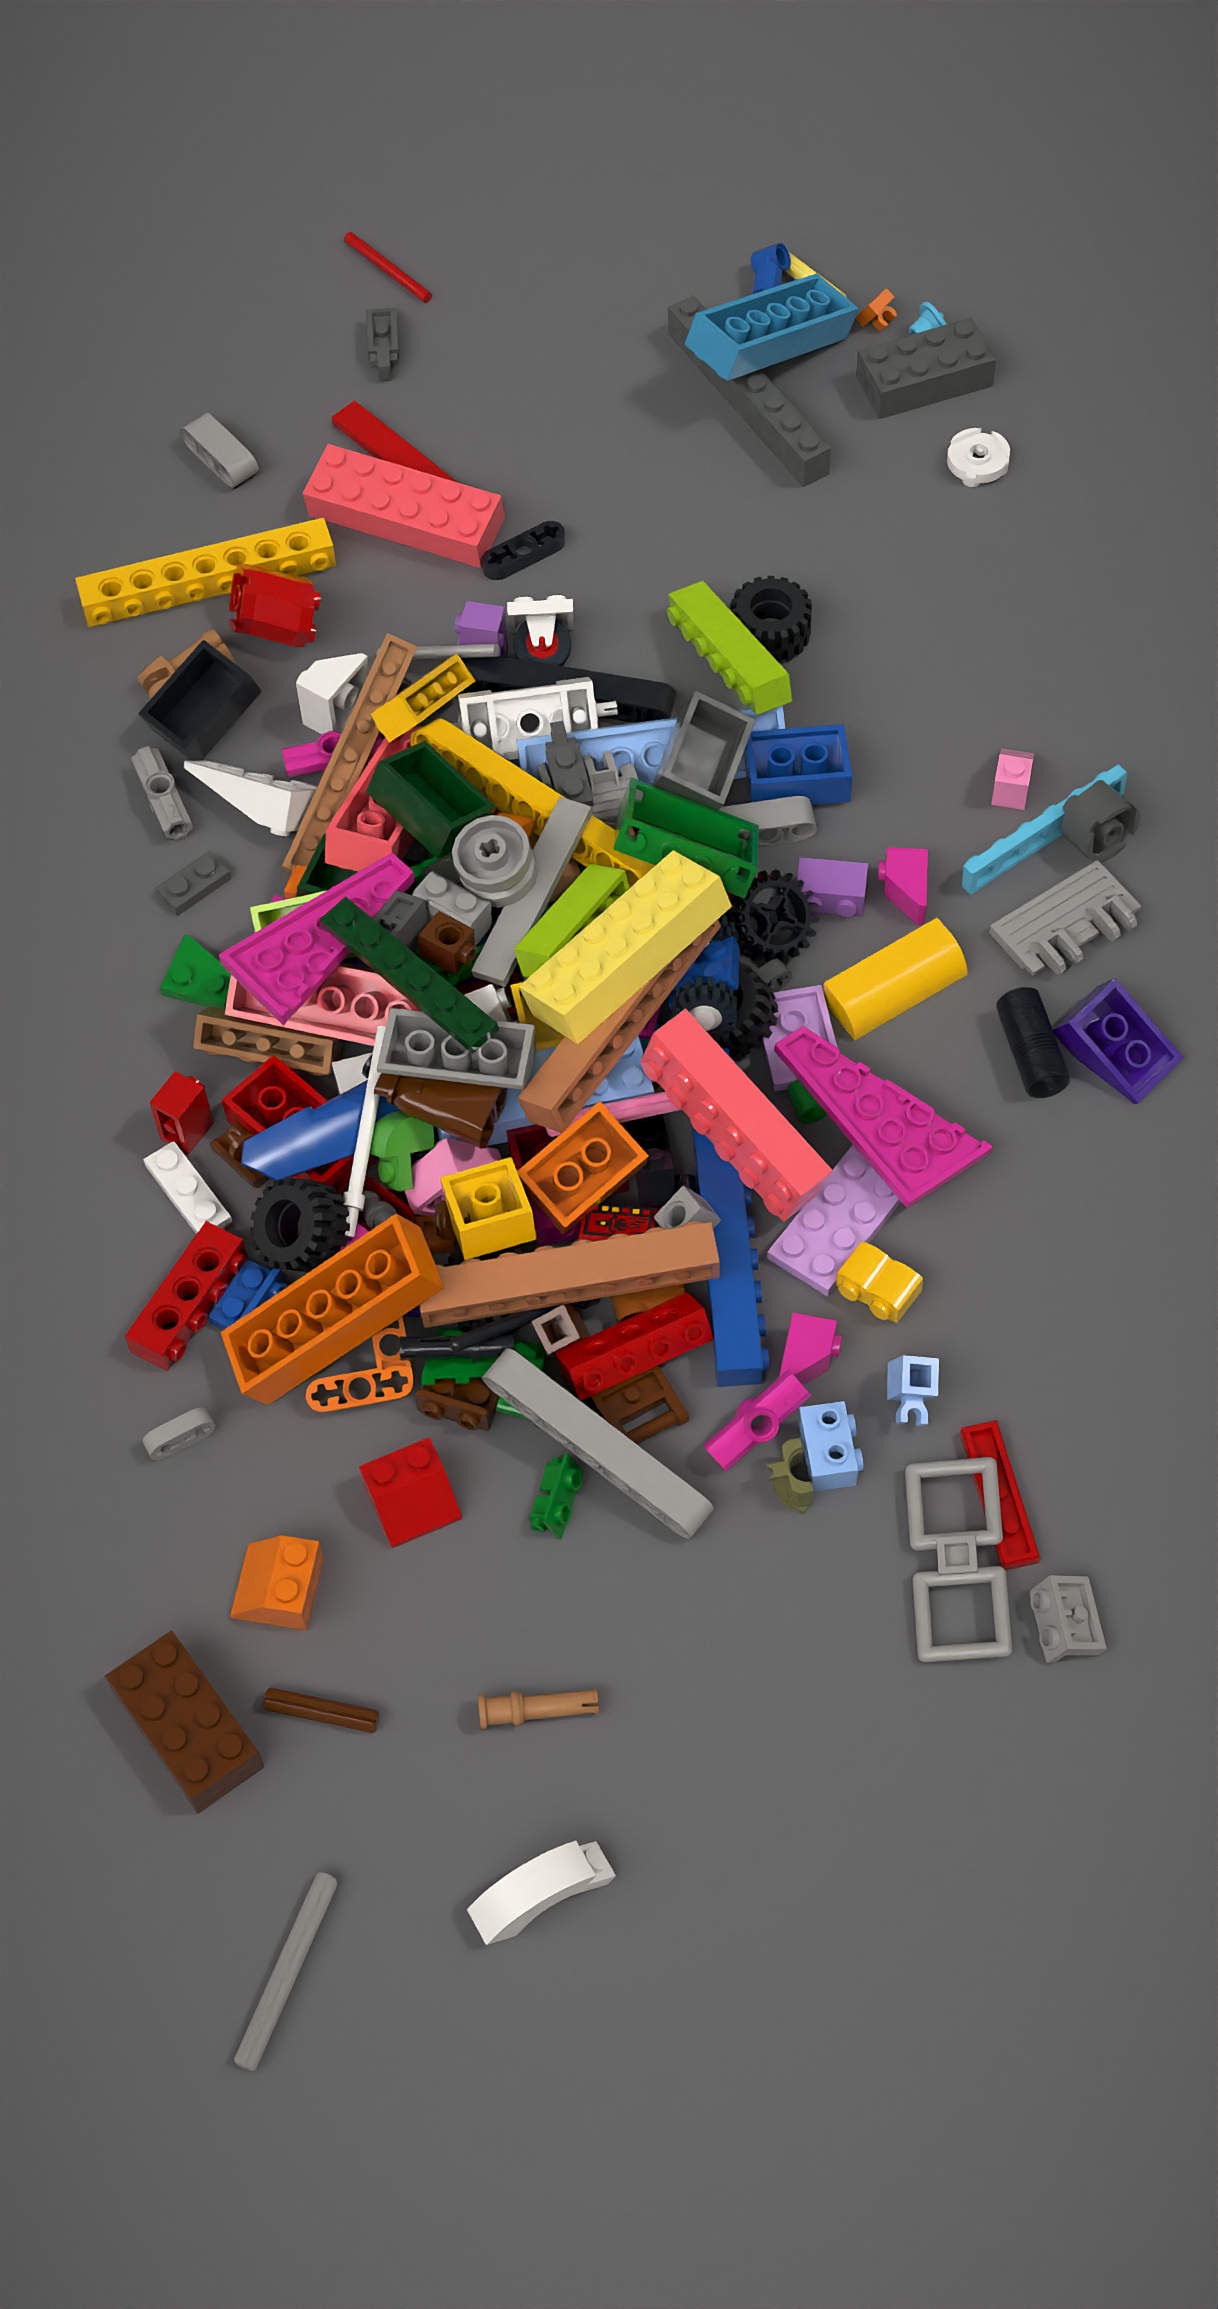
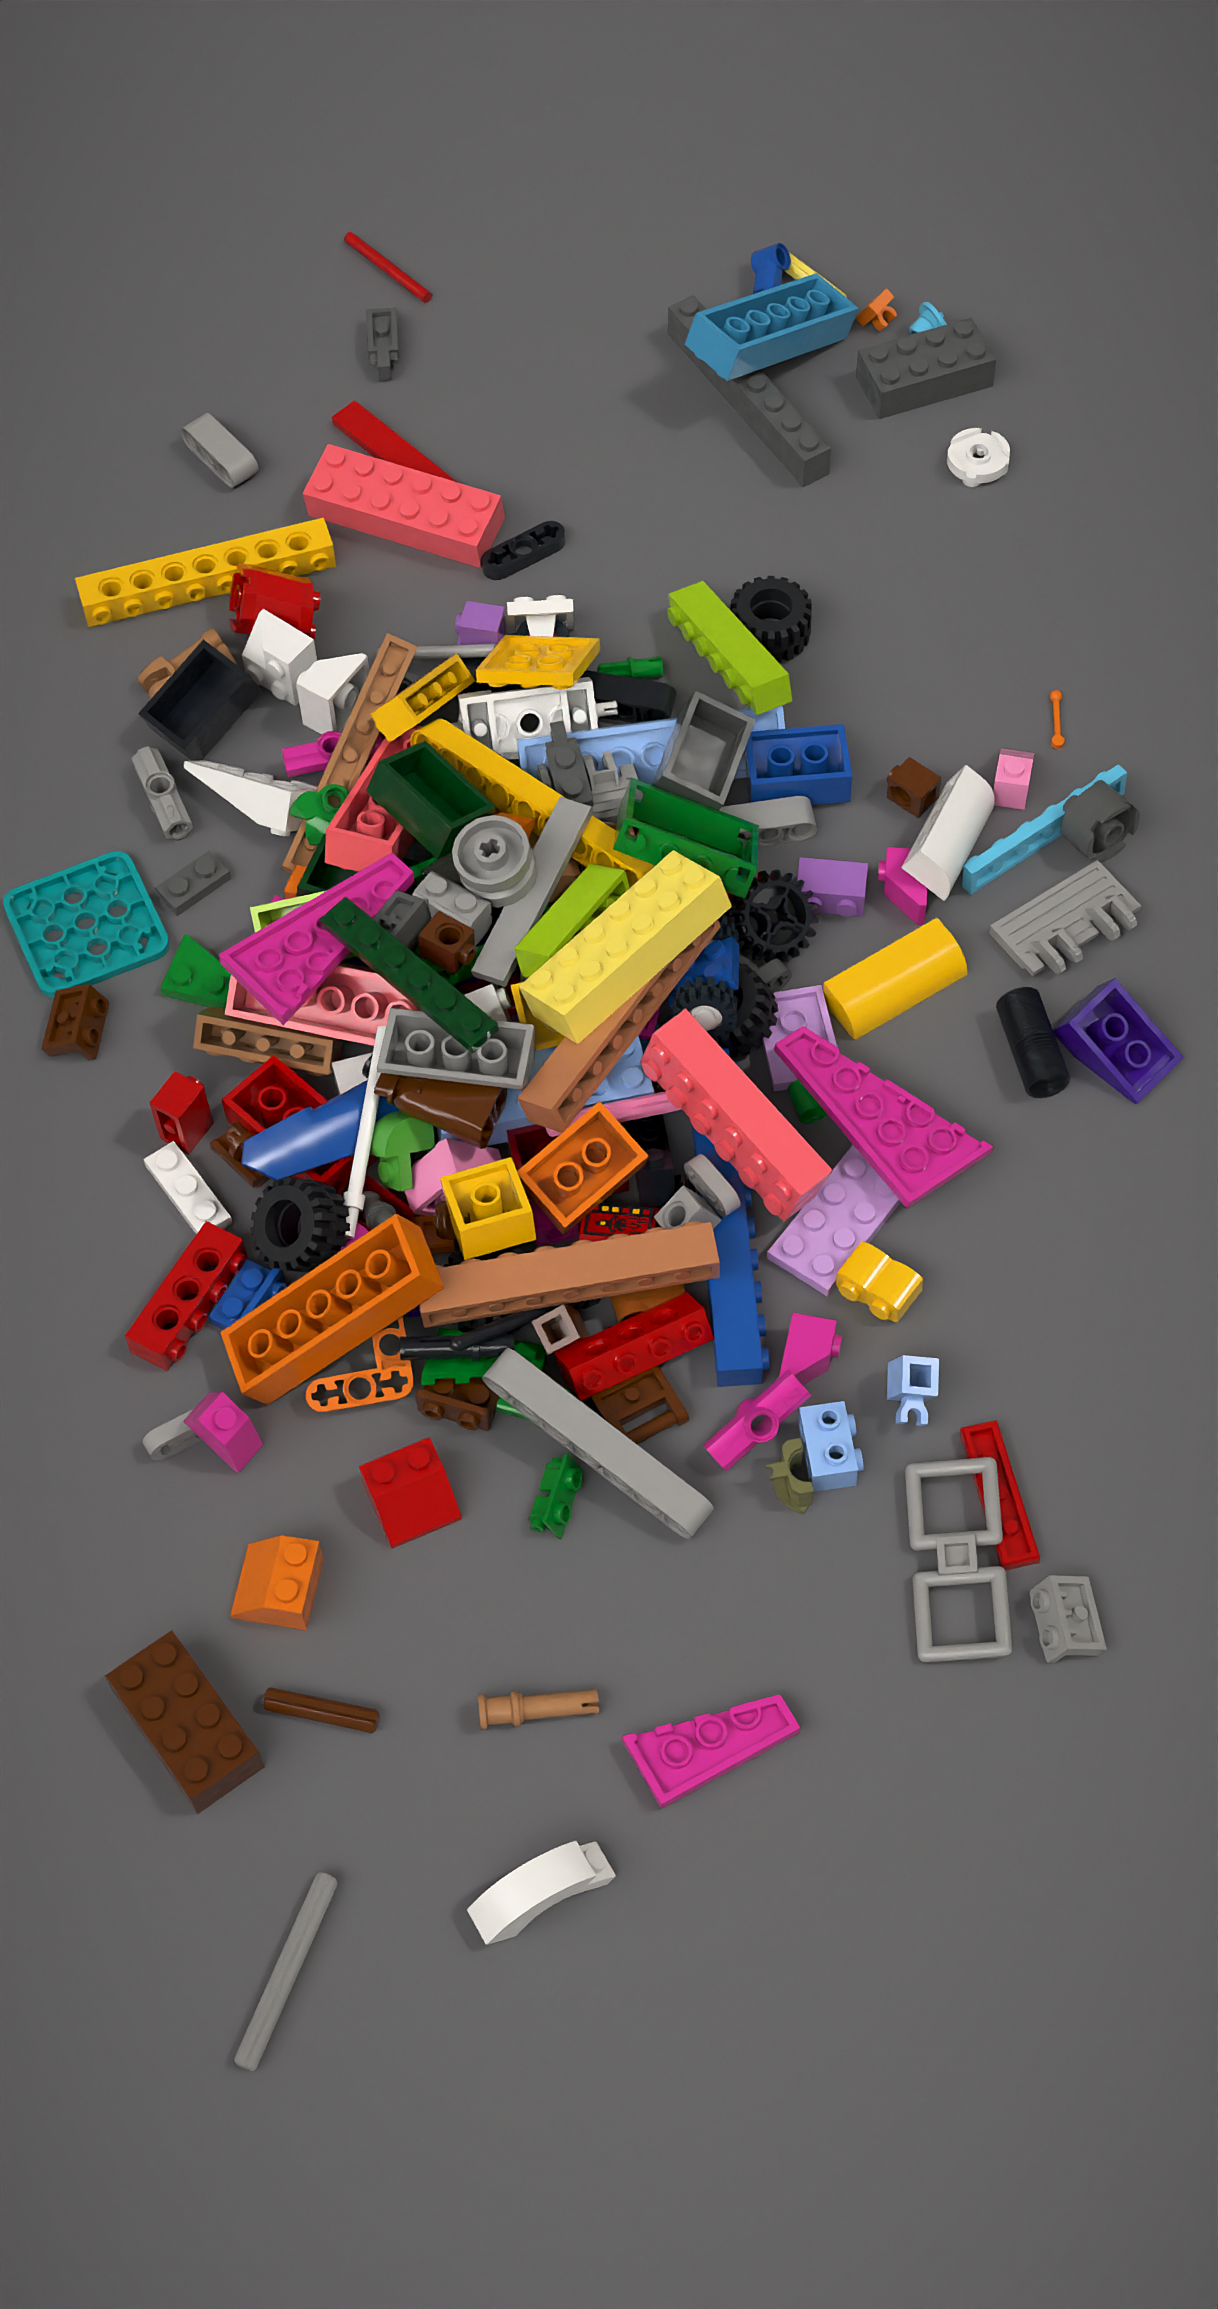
(76, 1022): none -> reddish brown bracket
(100, 894): none -> teal piece
(225, 1429): none -> dark pink slope
(277, 656): none -> white slope
(317, 811): none -> green plate
(538, 661): none -> yellow plate
(634, 668): none -> green axle
(698, 1751): none -> dark pink wing
(712, 1185): none -> light grey beam
(913, 787): none -> reddish brown brick
(950, 832): none -> white brick
(1057, 740): none -> orange hinge

